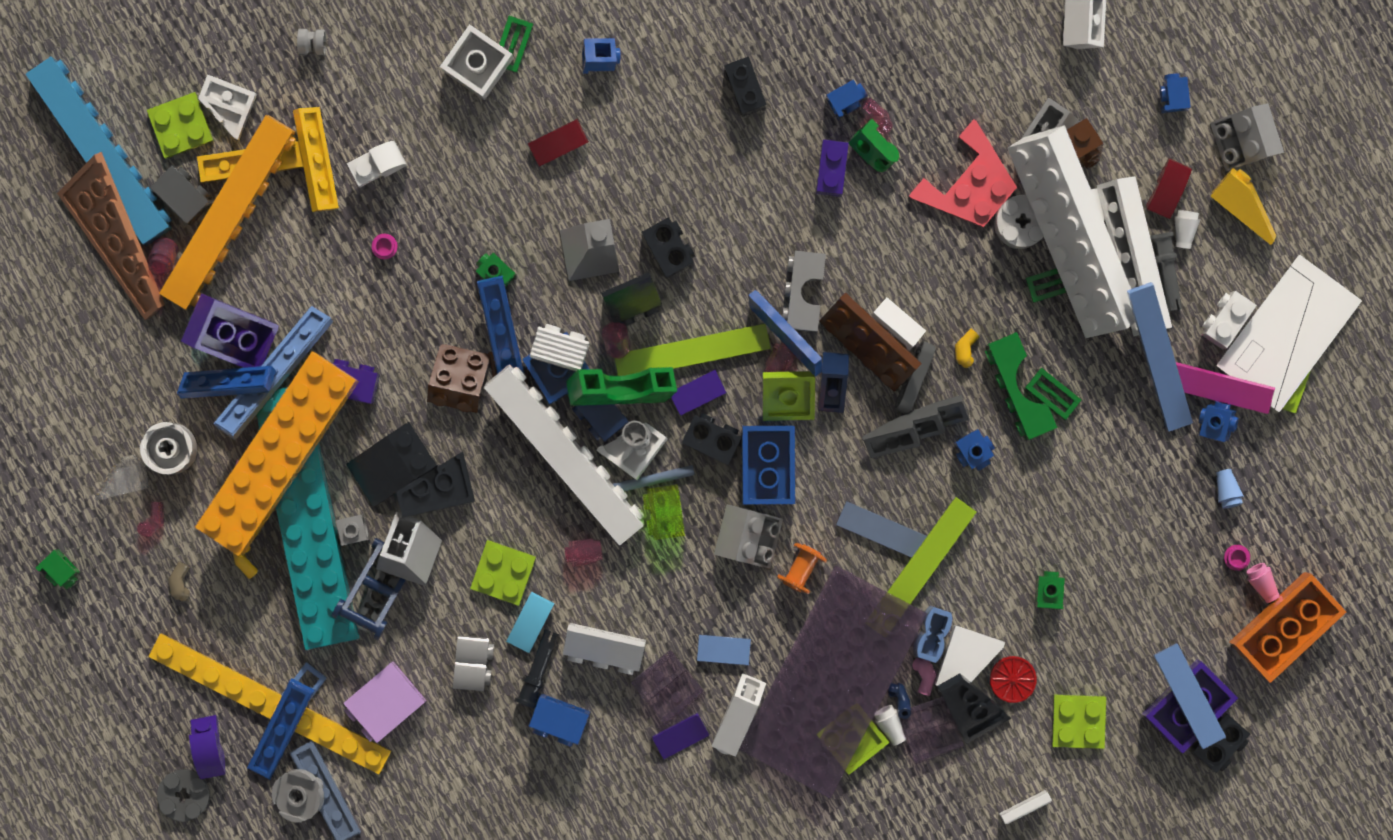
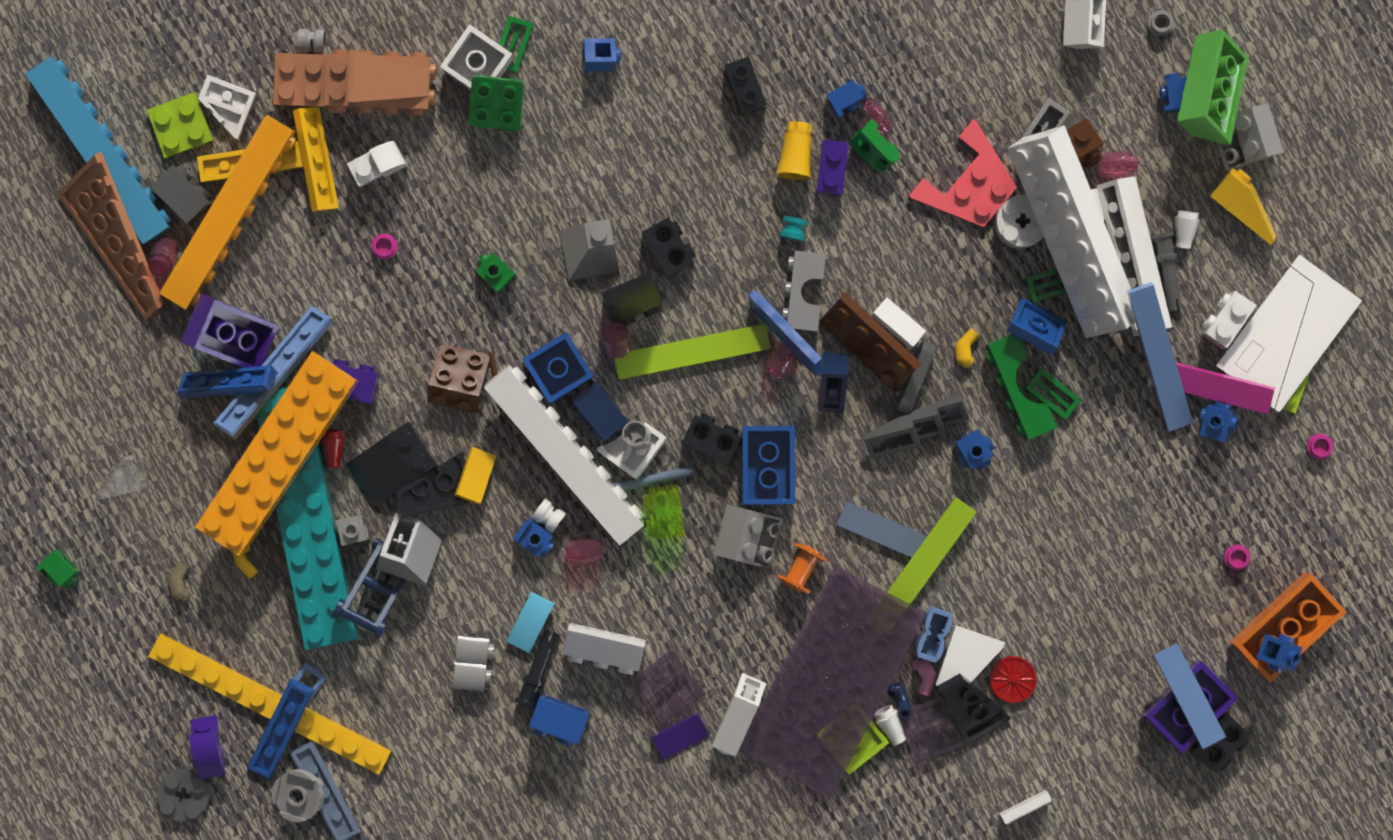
(154, 522): clear pink arm -> none
(156, 440): white brick -> none
(332, 447): none -> red cone
(356, 81): none -> nougat wedge
(384, 702): lavender brick -> none
(475, 475): none -> yellow tile
(496, 103): none -> green bracket
(499, 323): blue tile -> none
(503, 572): lime plate -> none
(527, 530): none -> blue brick
(548, 515): none -> white wheel
(558, 142): dark red slope -> none
(559, 348): white brick -> none
(596, 388): green arch -> none
(698, 392): dark purple tile -> none
(723, 649): medium blue tile -> none
(788, 396): lime plate -> none
(793, 228): none -> teal wheel
(796, 152): none -> yellow plant
(1037, 326): none -> blue plate
(1042, 598): green brick -> none
(1079, 721): lime plate -> none
(1118, 164): none -> clear pink brick
(1169, 23): none -> light grey plate
(1169, 188): dark red slope -> none
(1213, 87): none -> bright green slope
(1228, 489): light blue cone -> none
(1262, 580): bright pink cone -> none
(1280, 653): none -> blue brick
(1319, 446): none -> dark pink plate

